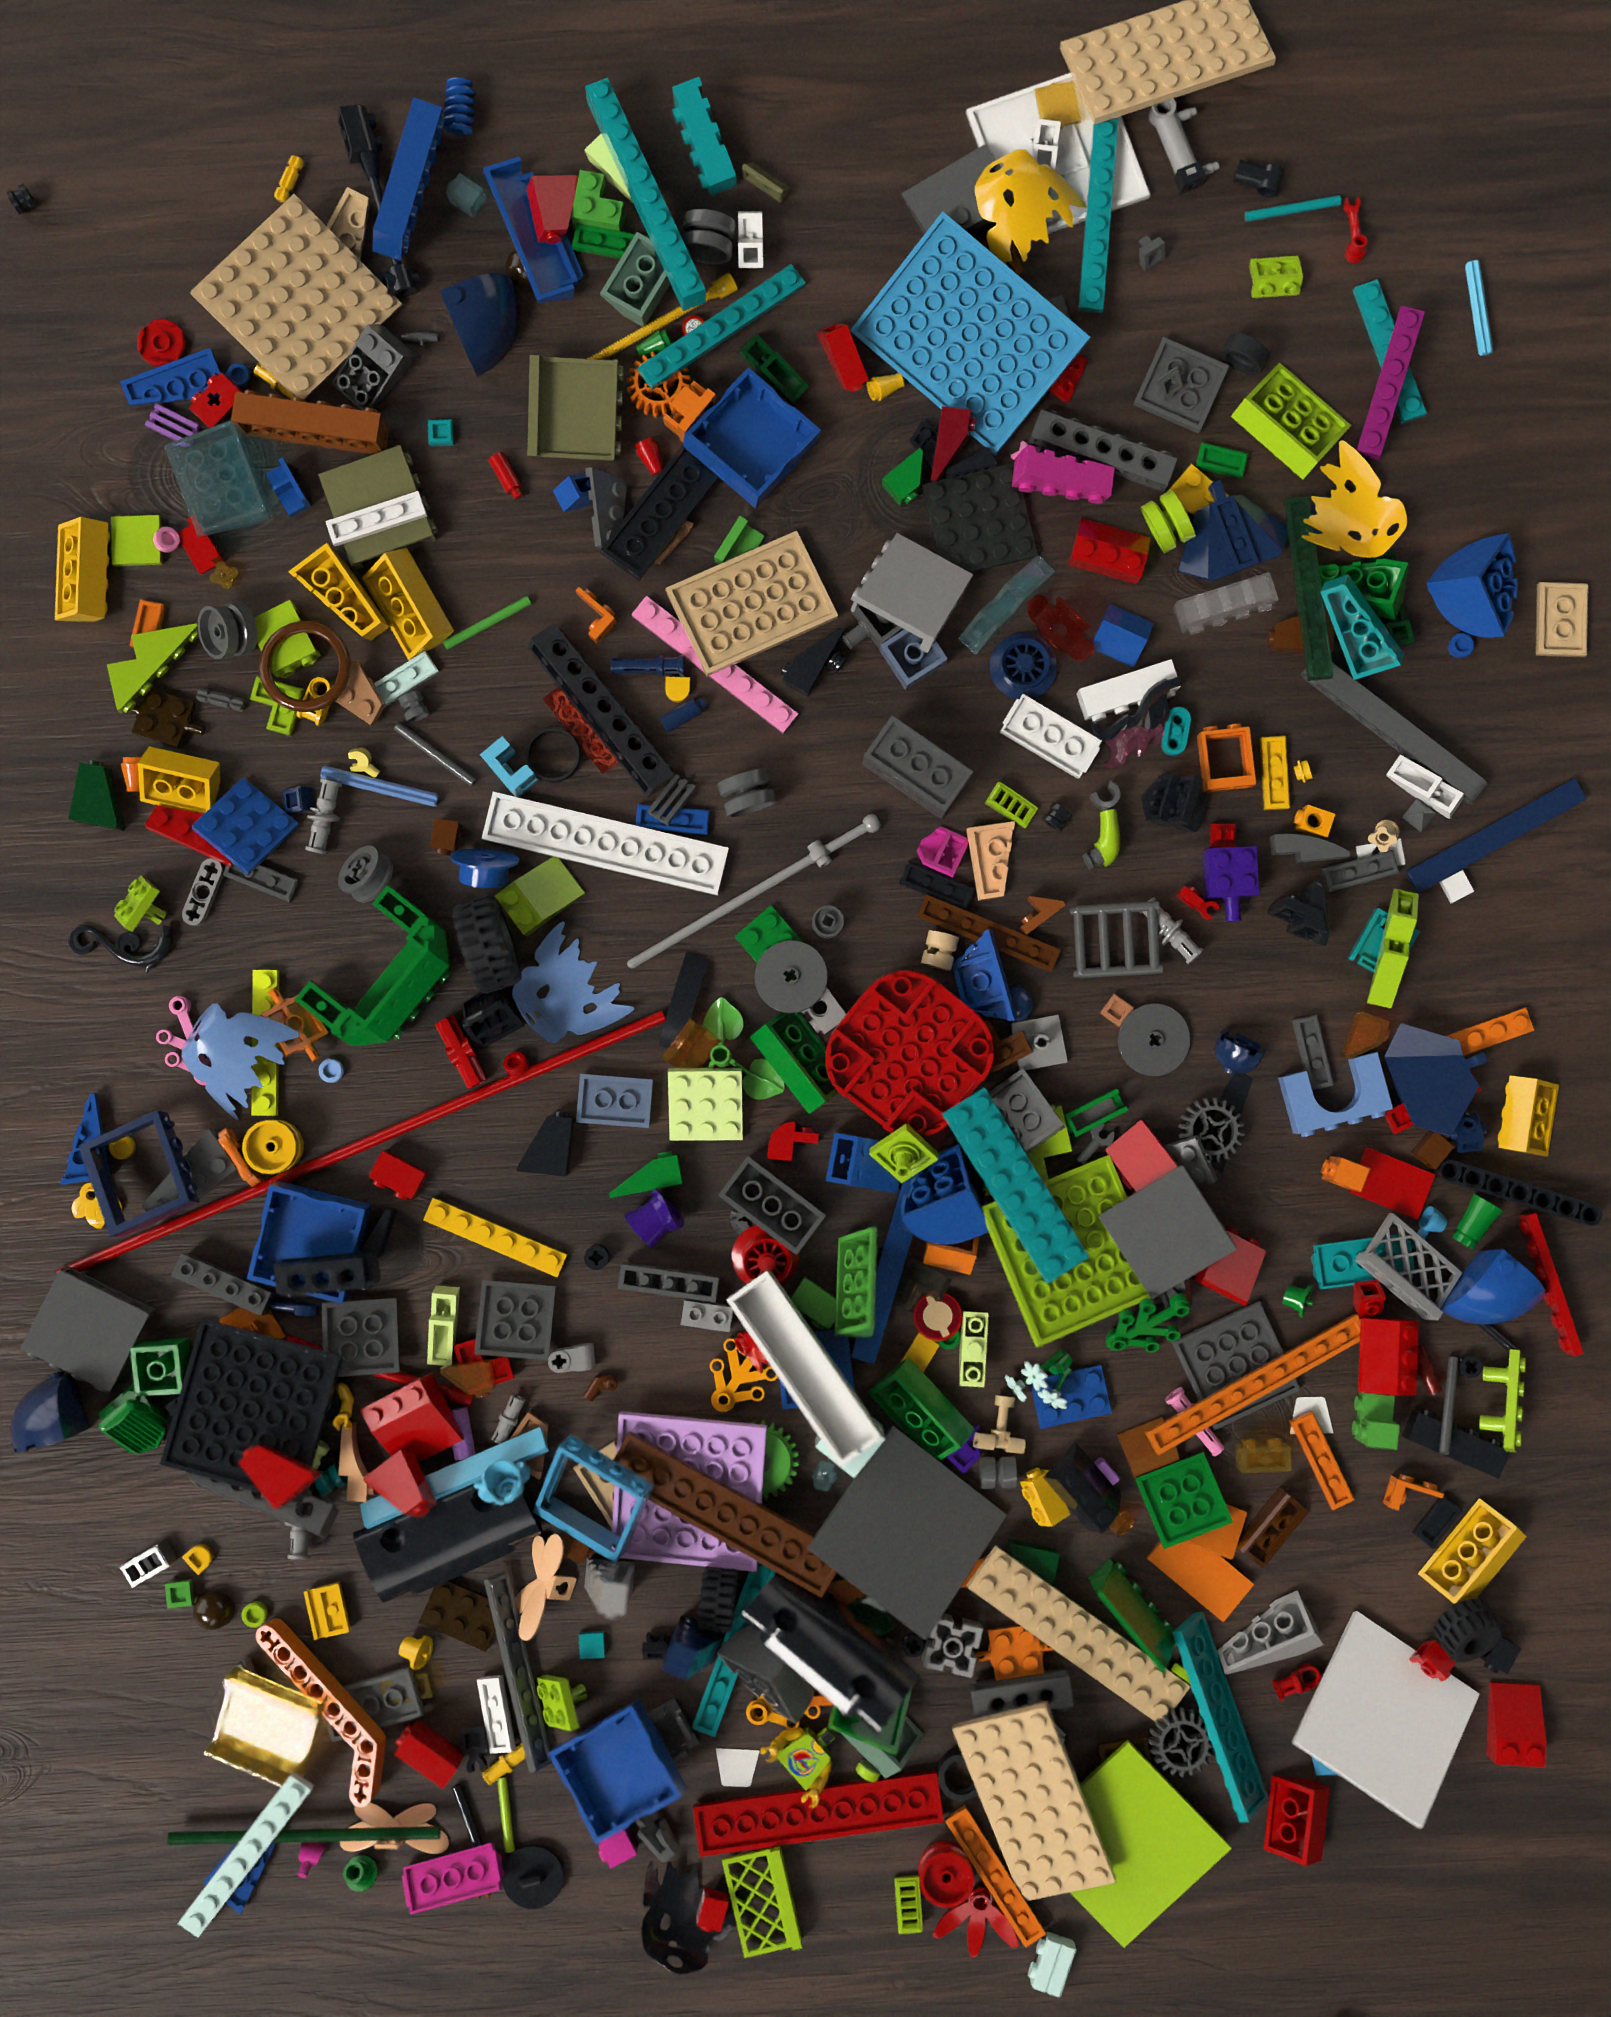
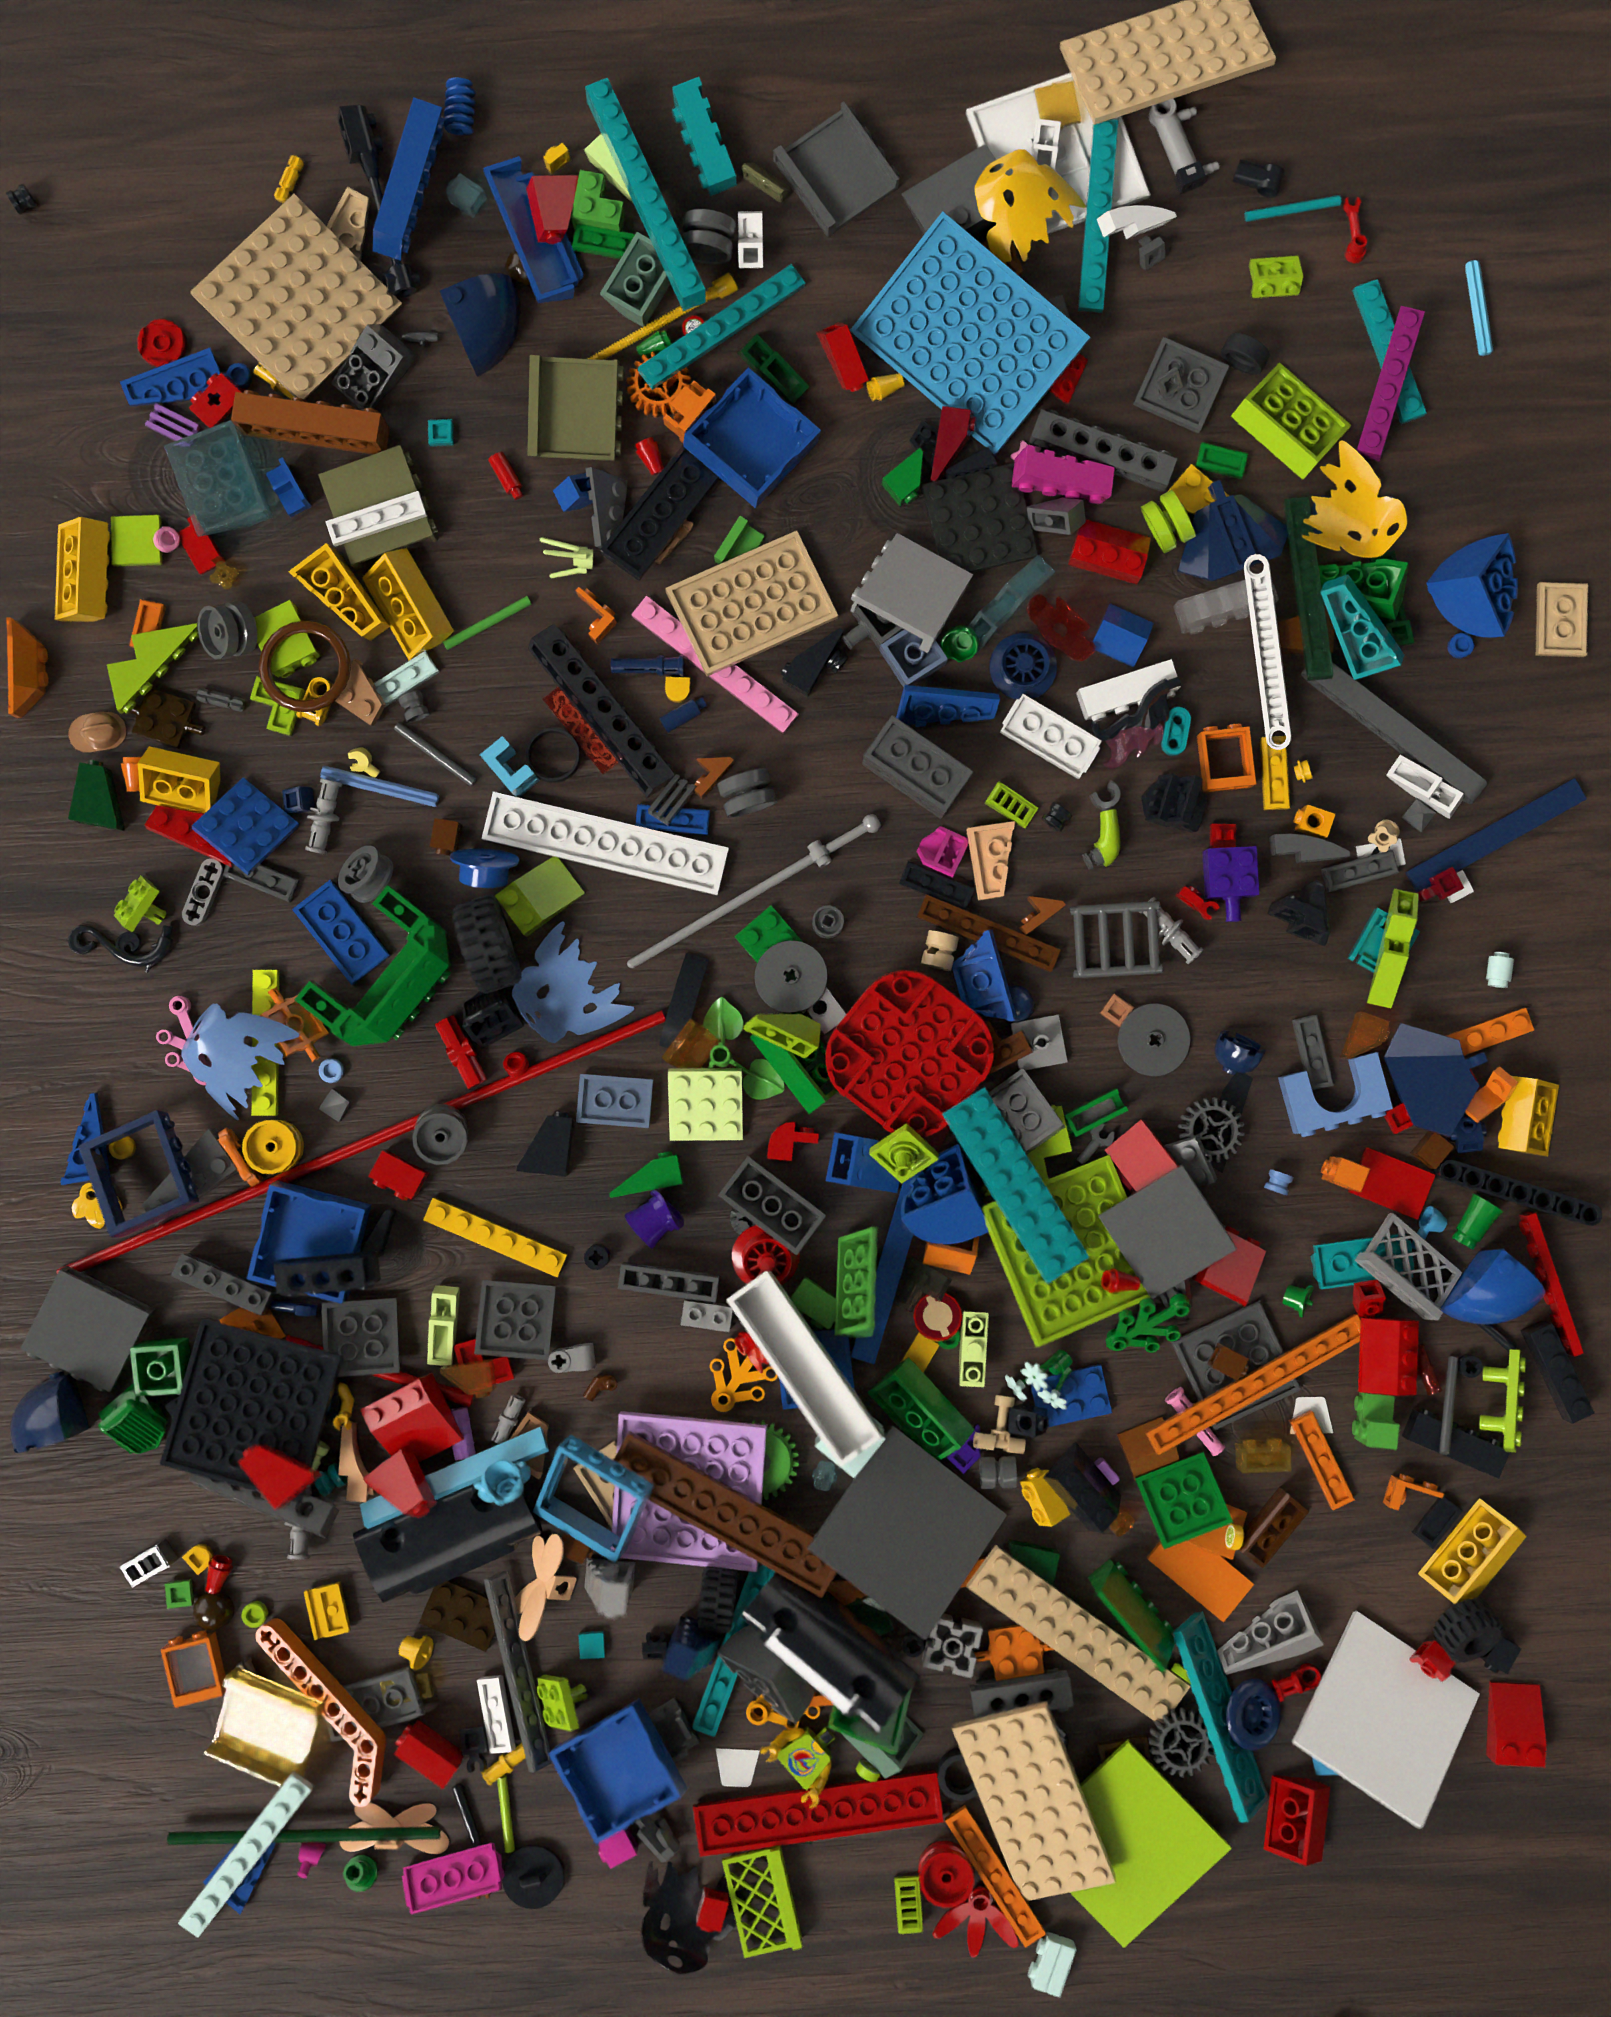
(25, 668): none -> orange wedge
(97, 732): none -> medium nougat piece
(194, 1668): none -> window
(218, 1571): none -> red cone
(335, 1105): none -> dark grey slope
(341, 932): none -> blue tile
(454, 1135): none -> dark grey wheel
(556, 158): none -> yellow plate
(581, 557): none -> yellowish green plant
(716, 768): none -> dark orange slope
(788, 1031): none -> lime slope
(837, 170): none -> dark grey panel
(930, 704): none -> blue wing
(960, 643): none -> green hair
(1019, 1420): none -> black brick
(1057, 515): none -> dark grey slope
(1118, 1281): none -> red cone
(1133, 220): none -> white slope
(1228, 1362): none -> reddish brown brick
(1234, 1537): none -> yellow tile
(1247, 1713): none -> dark blue wheel
(1267, 651): none -> white gear
(1278, 1182): none -> medium blue wheel
(1442, 885): none -> dark red plate
(1492, 1095): none -> orange bracket
(1499, 970): none -> light aqua brick
(1557, 1371): none -> black brick

